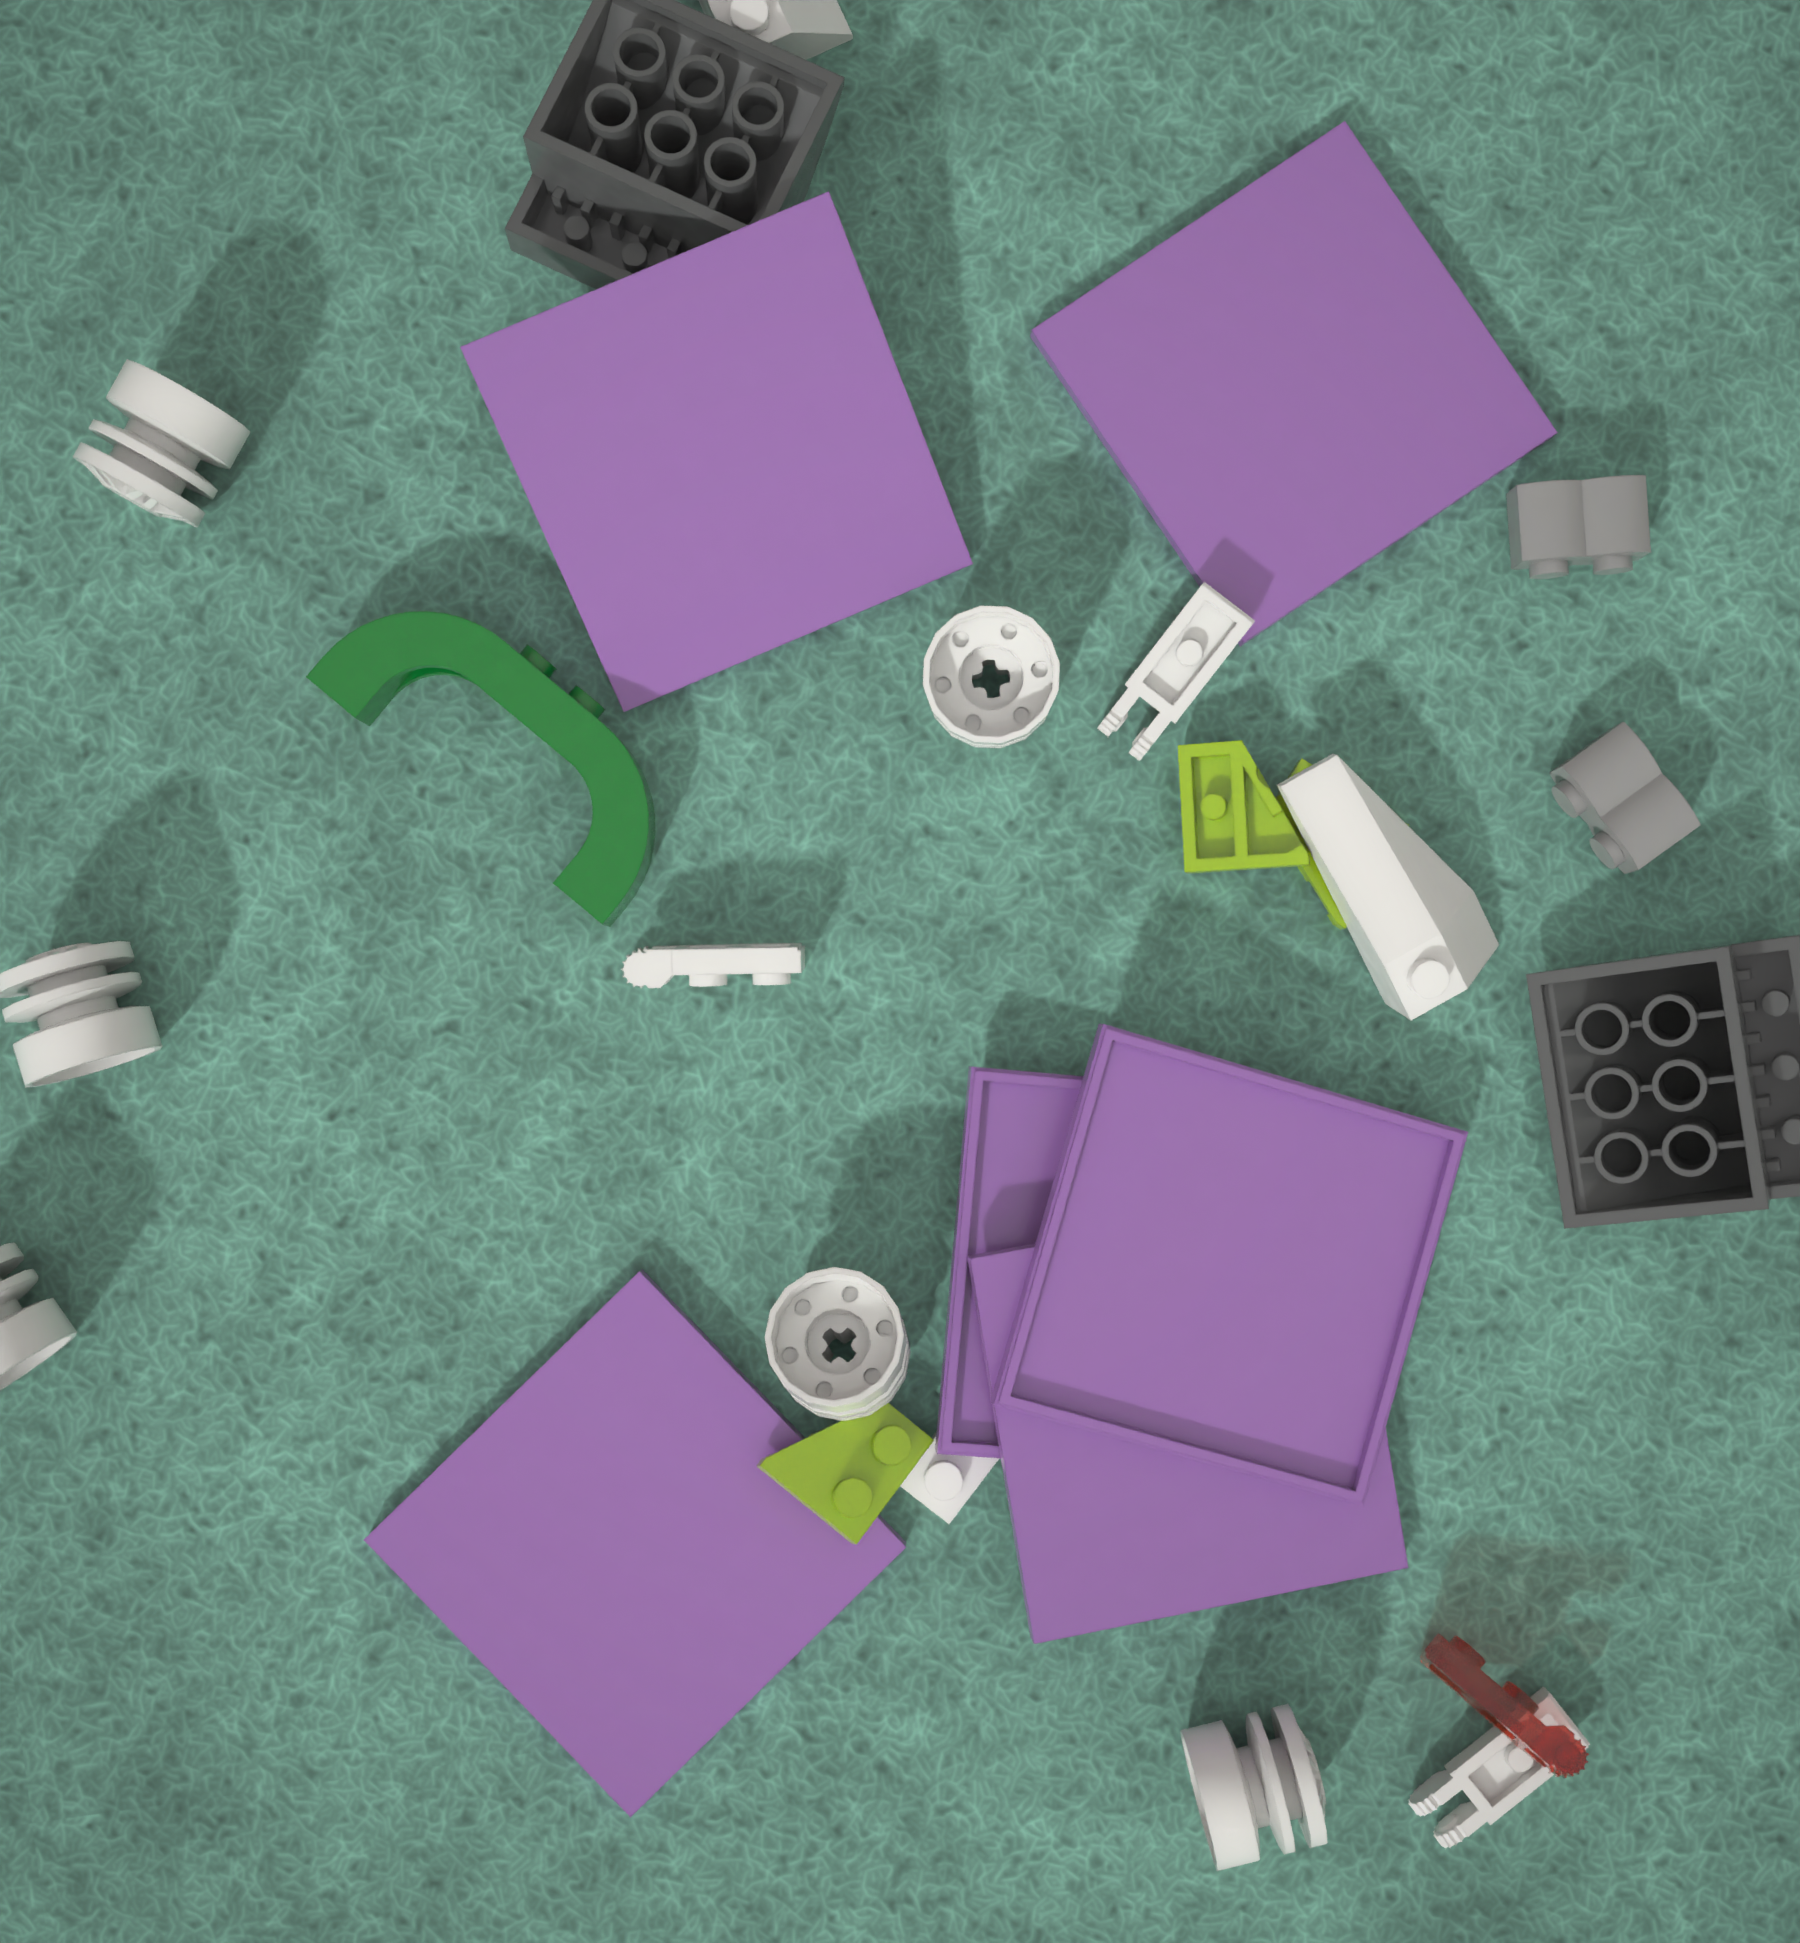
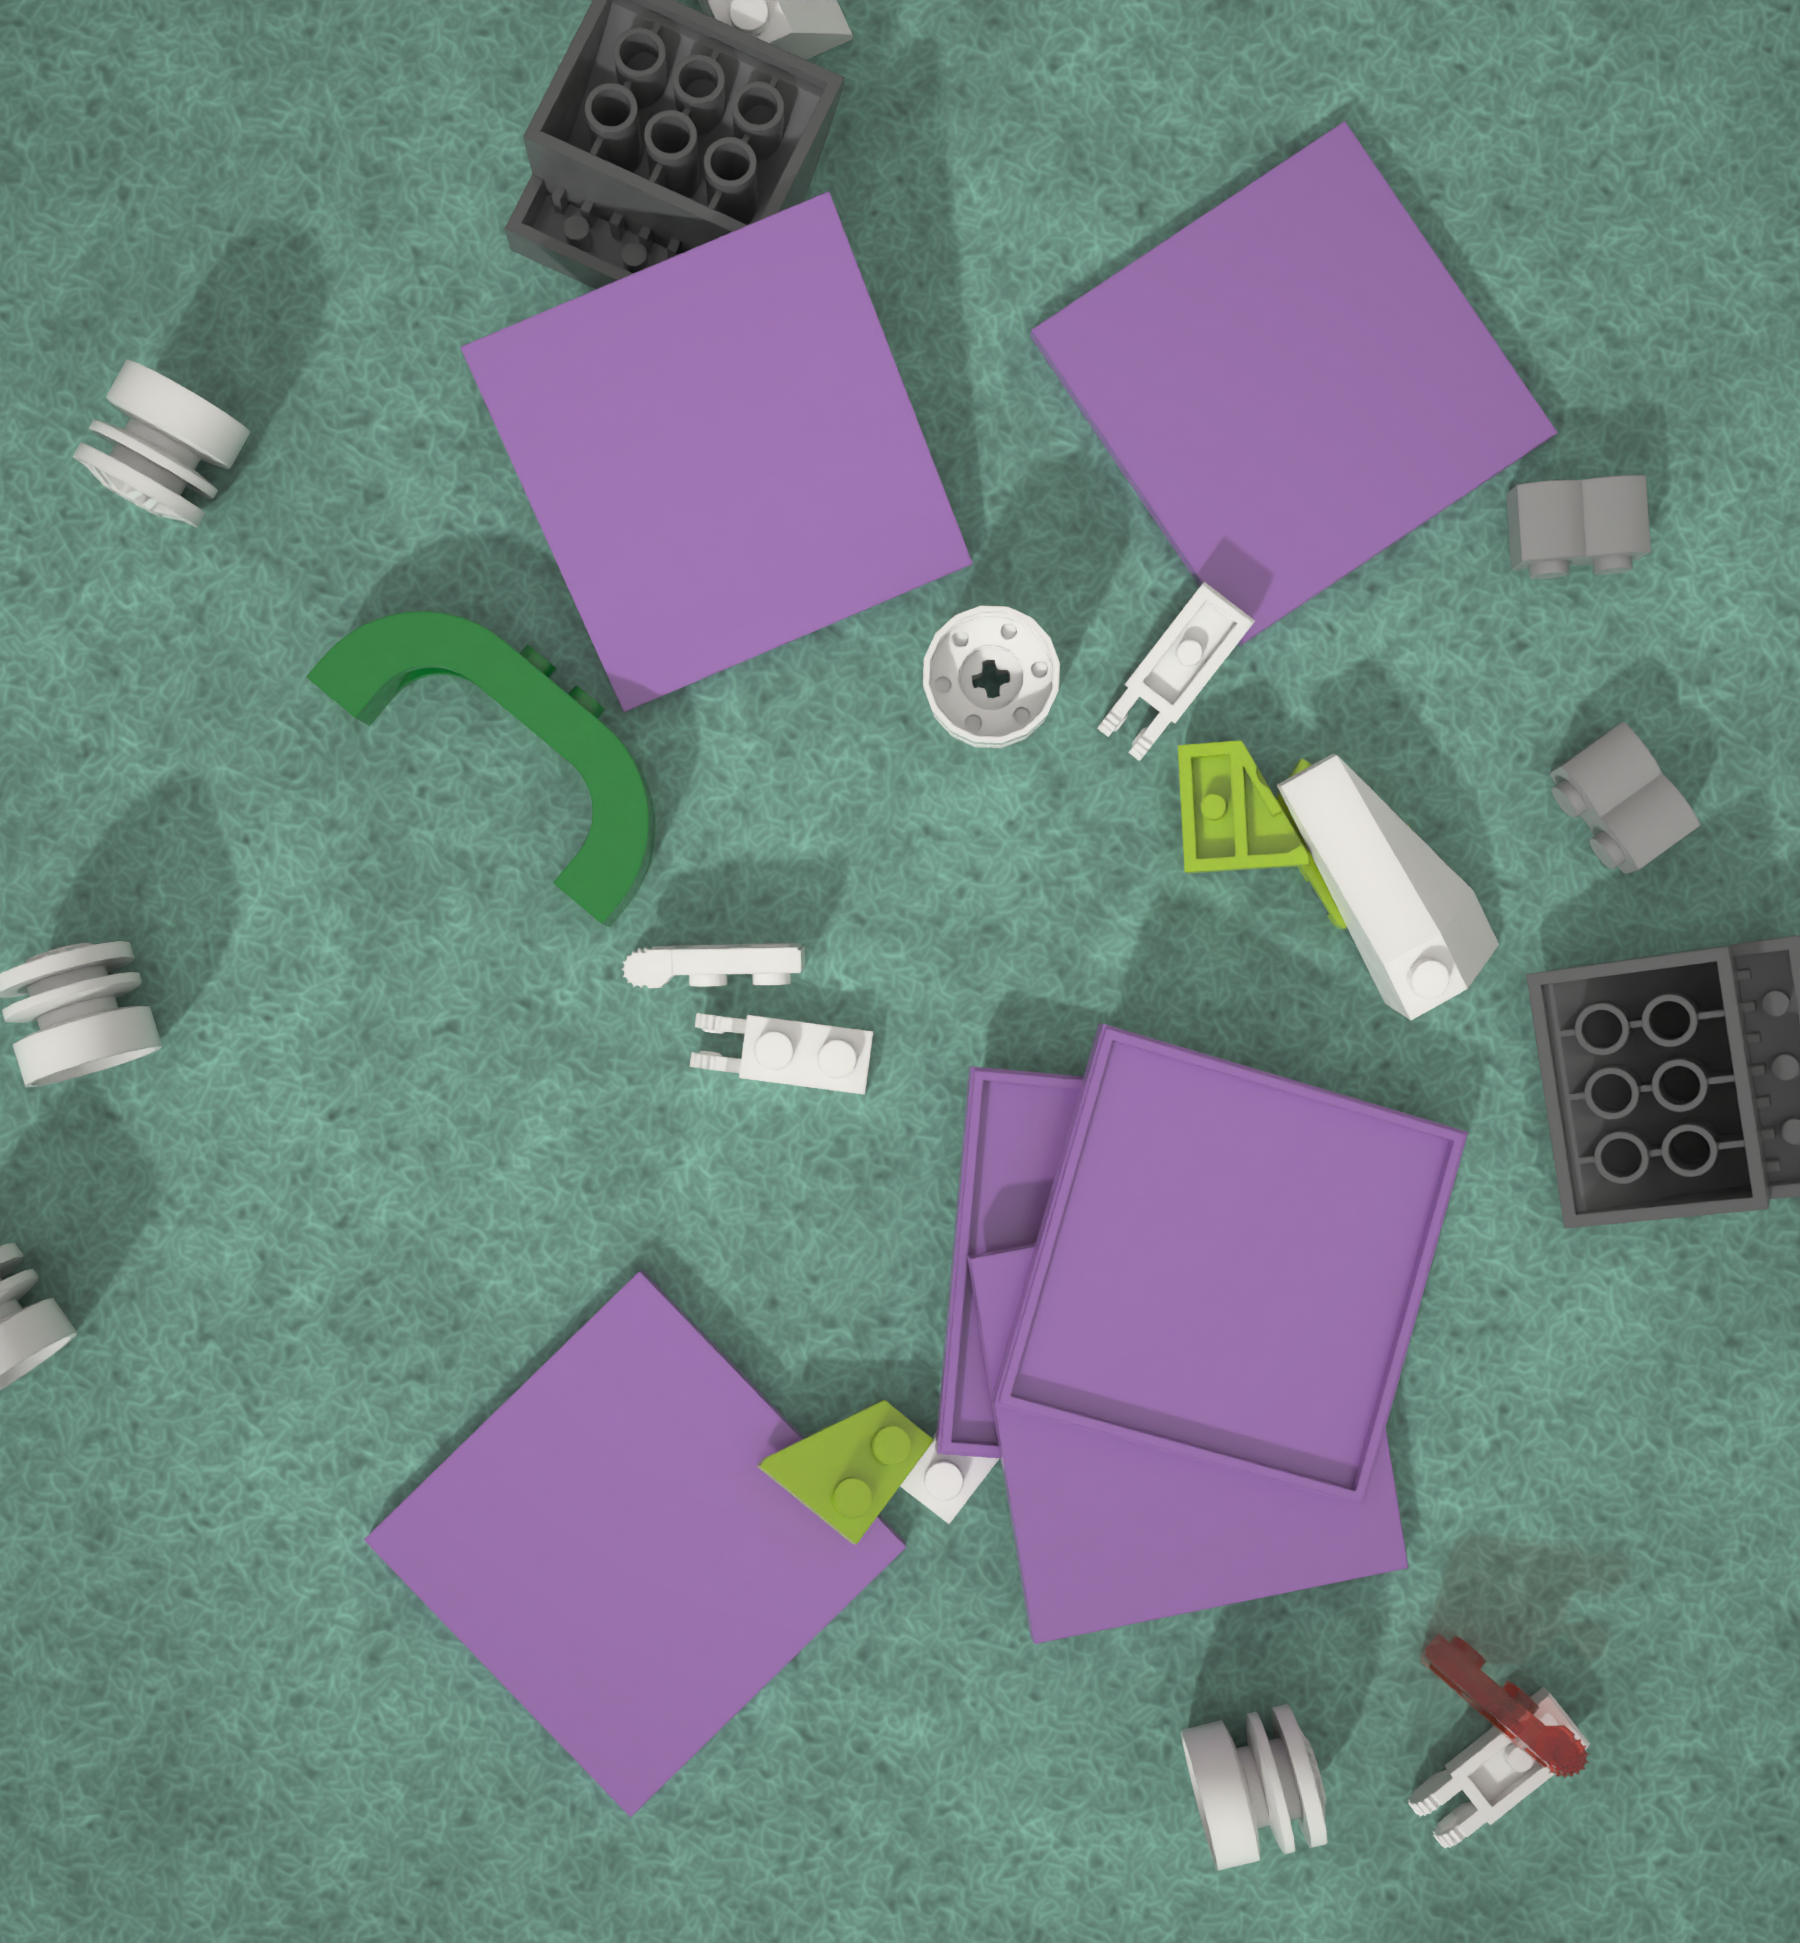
(791, 1052): none -> white hinge
(843, 1307): white wheel -> none

